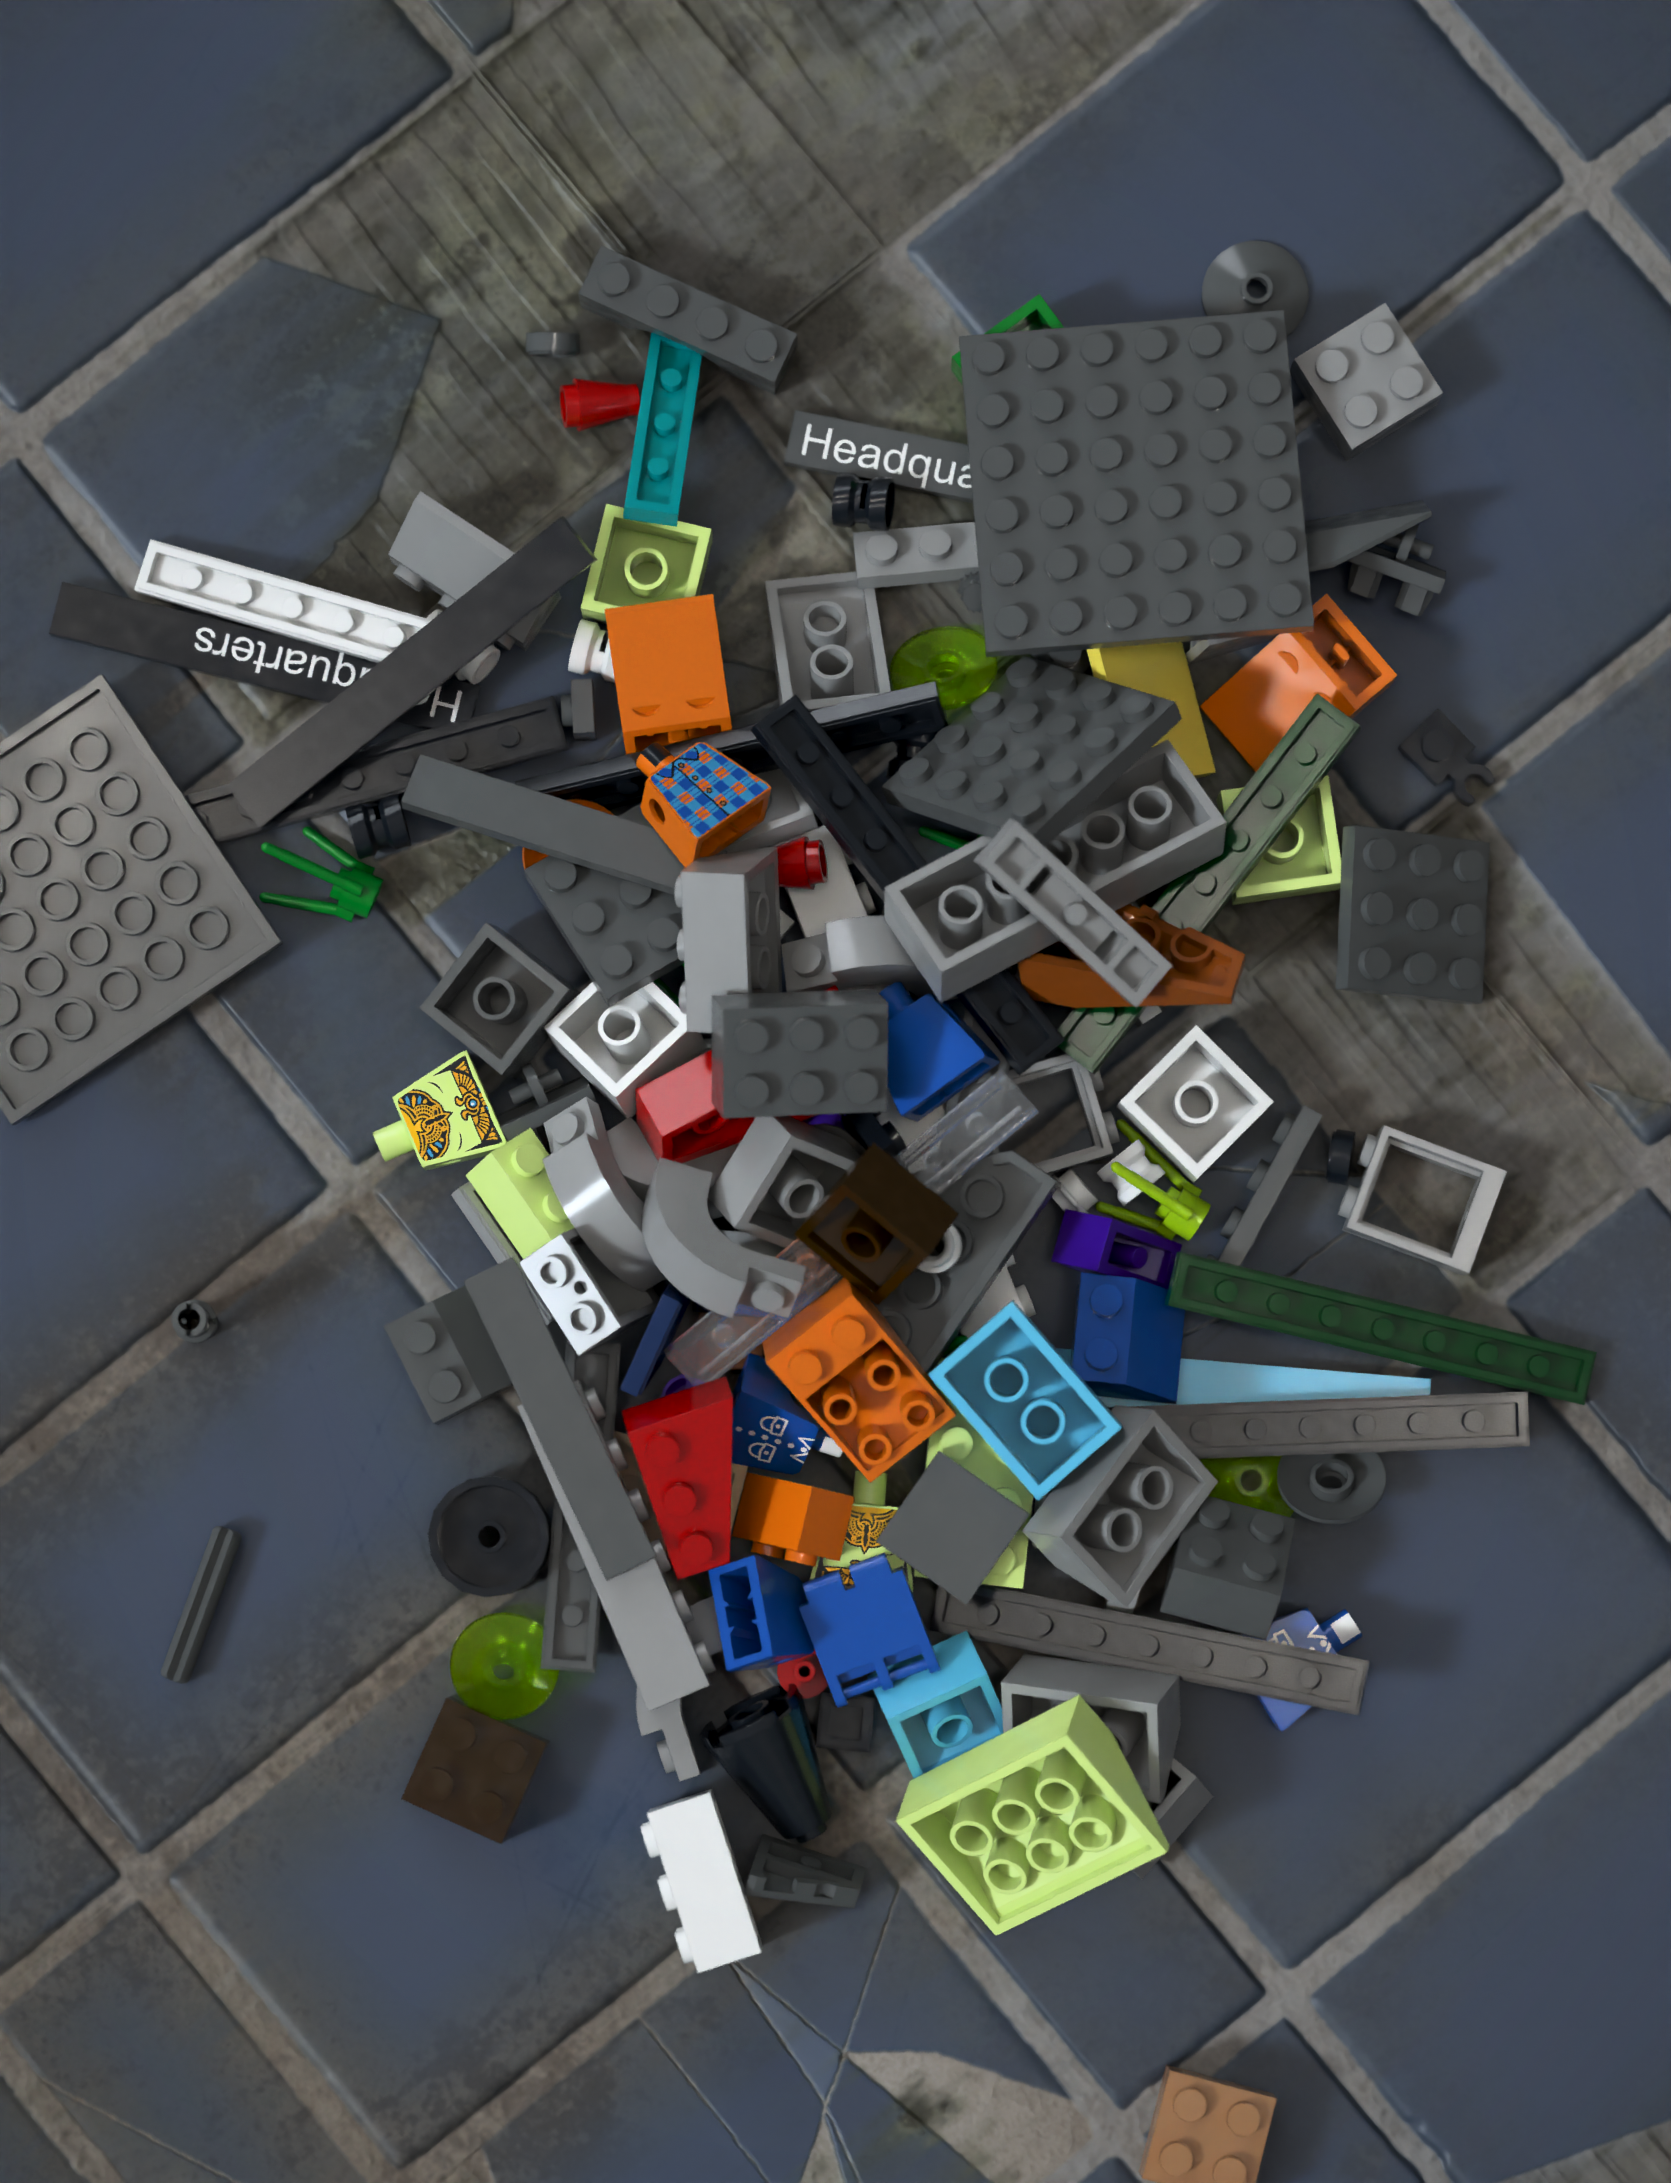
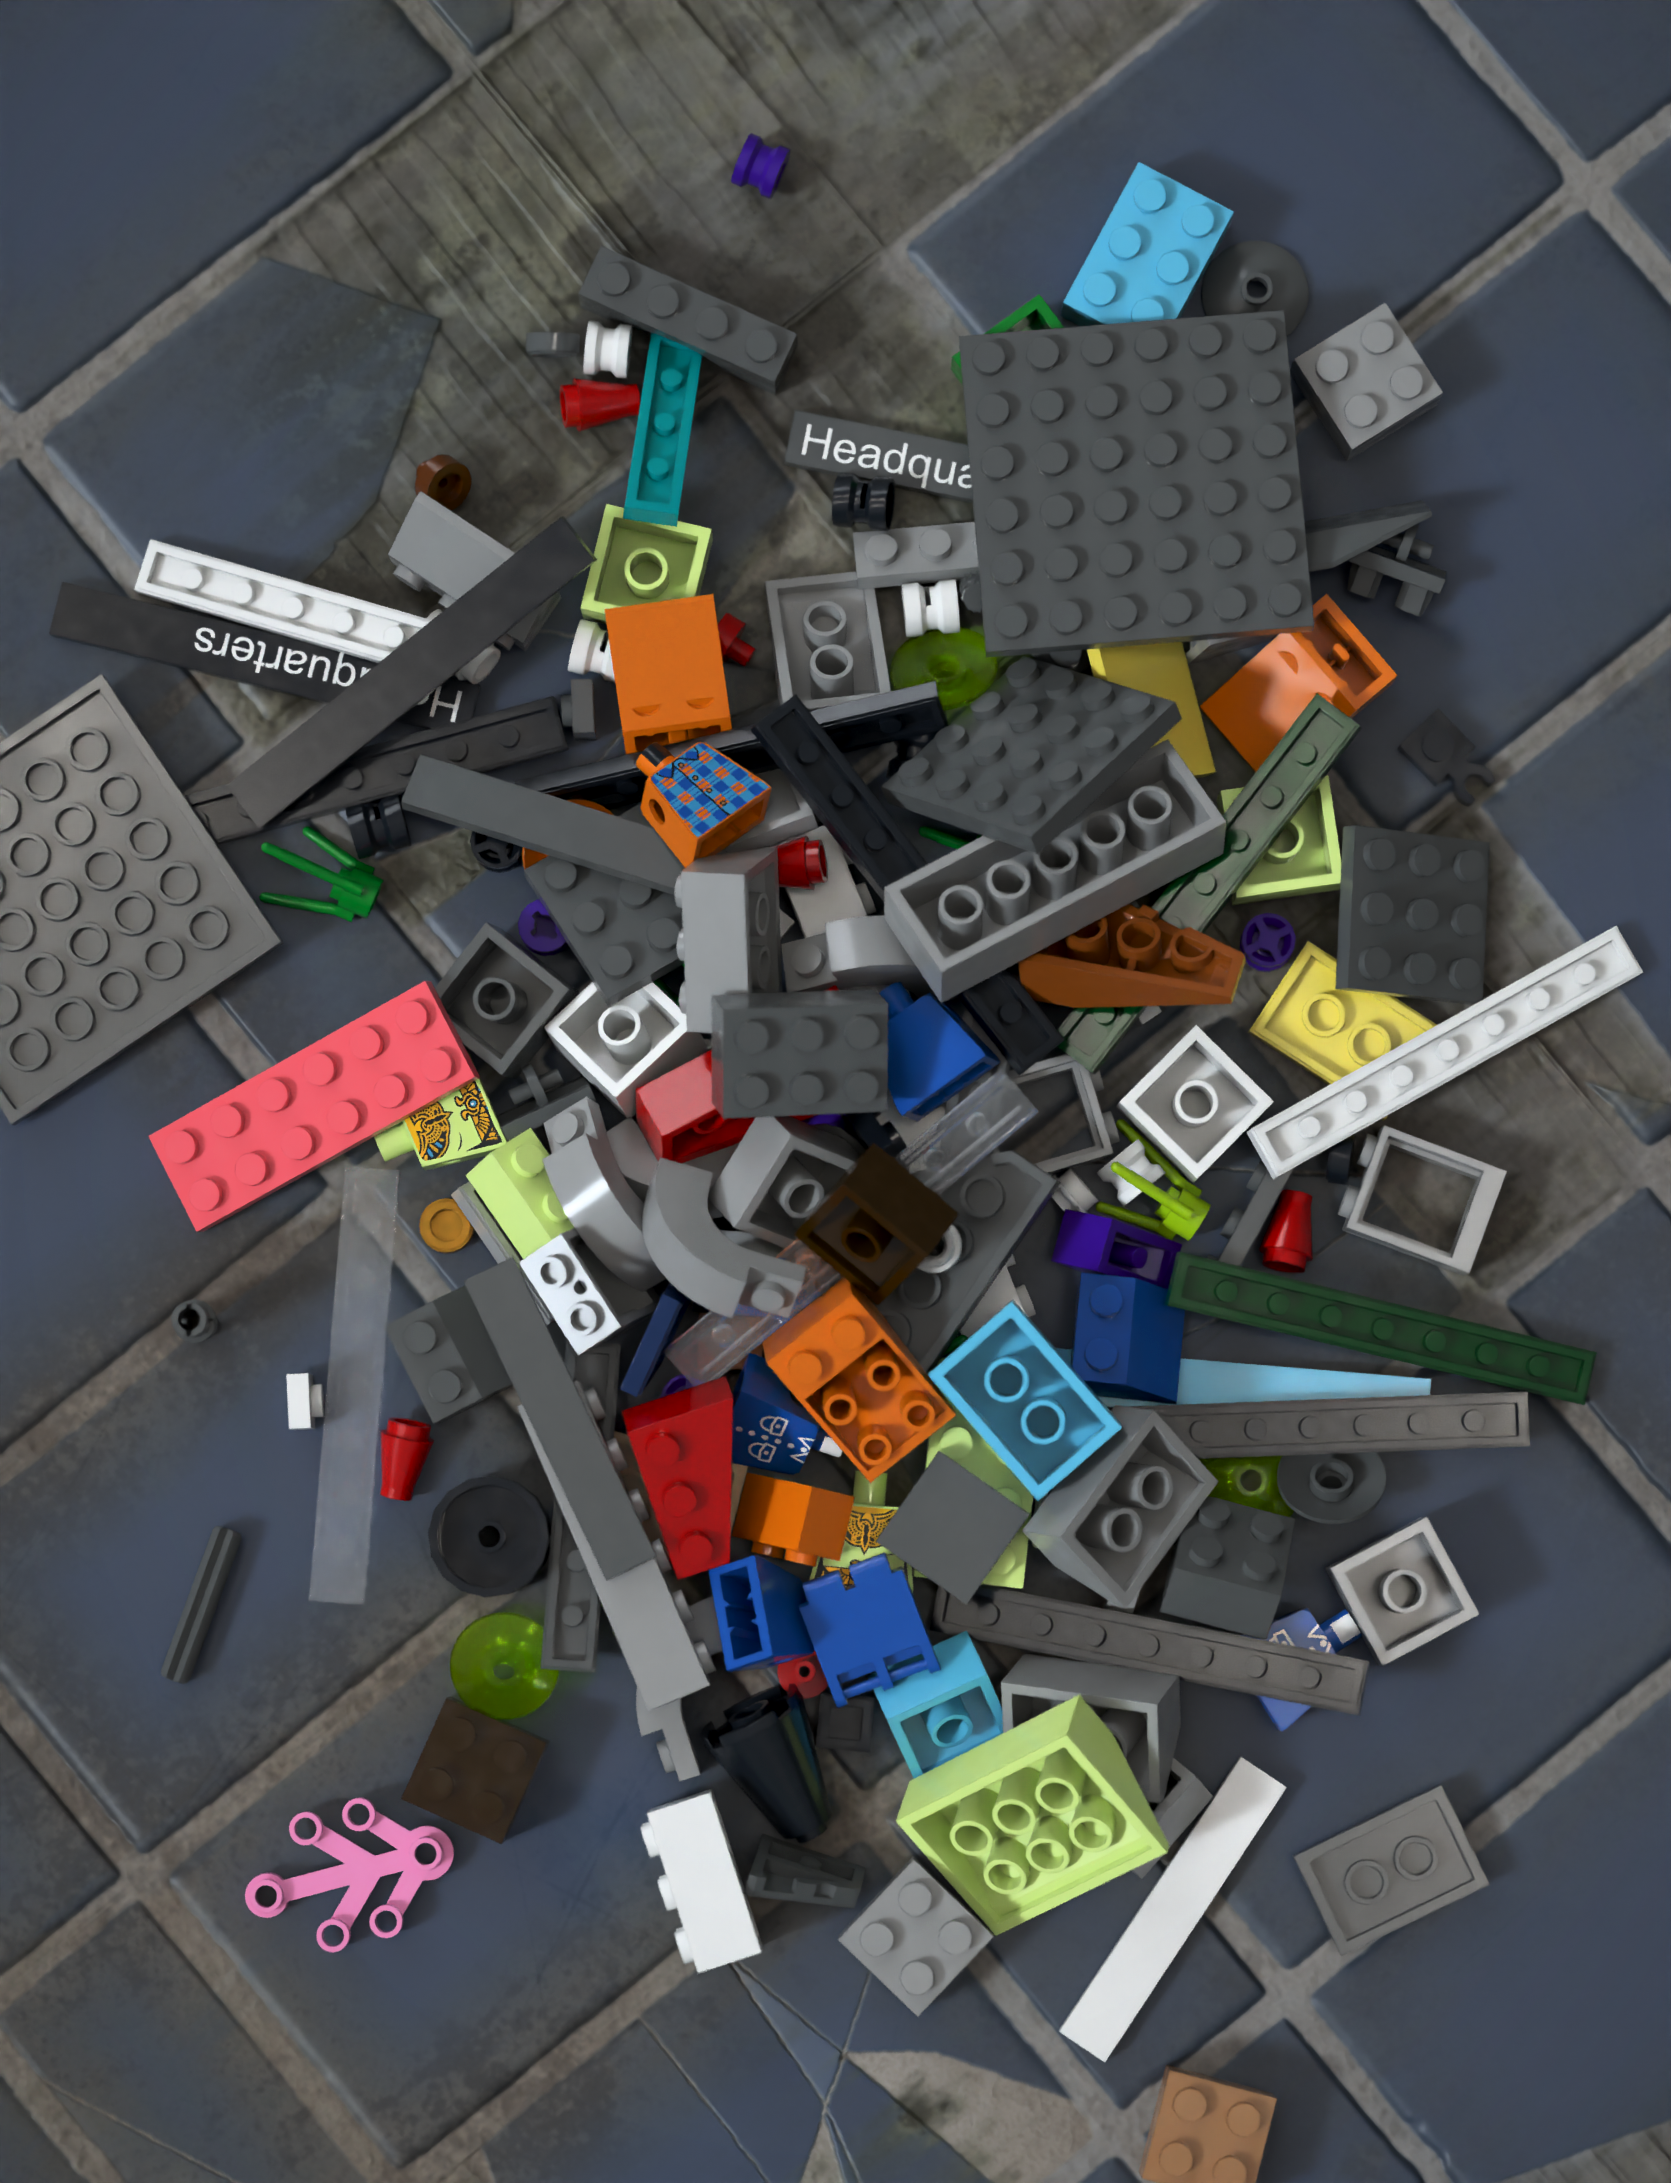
(304, 1401): none -> white plate
(314, 1106): none -> coral plate
(354, 1385): none -> clear tile
(360, 1871): none -> bright pink plant
(403, 1456): none -> red cone
(443, 480): none -> reddish brown tile
(445, 1226): none -> pearl gold tile
(493, 862): none -> black wheel
(548, 938): none -> dark purple wheel
(607, 349): none -> white wheel
(731, 645): none -> red tile
(760, 166): none -> dark purple wheel
(915, 1936): none -> light grey brick
(930, 608): none -> white wheel
(1073, 913): light grey hinge -> none
(1147, 253): none -> medium azure brick
(1172, 1909): none -> white tile
(1271, 929): none -> dark purple wheel
(1289, 1234): none -> red cone
(1331, 1028): none -> light yellow tile
(1390, 1870): none -> dark grey plate
(1402, 1591): none -> light grey brick
(1444, 1052): none -> white tile

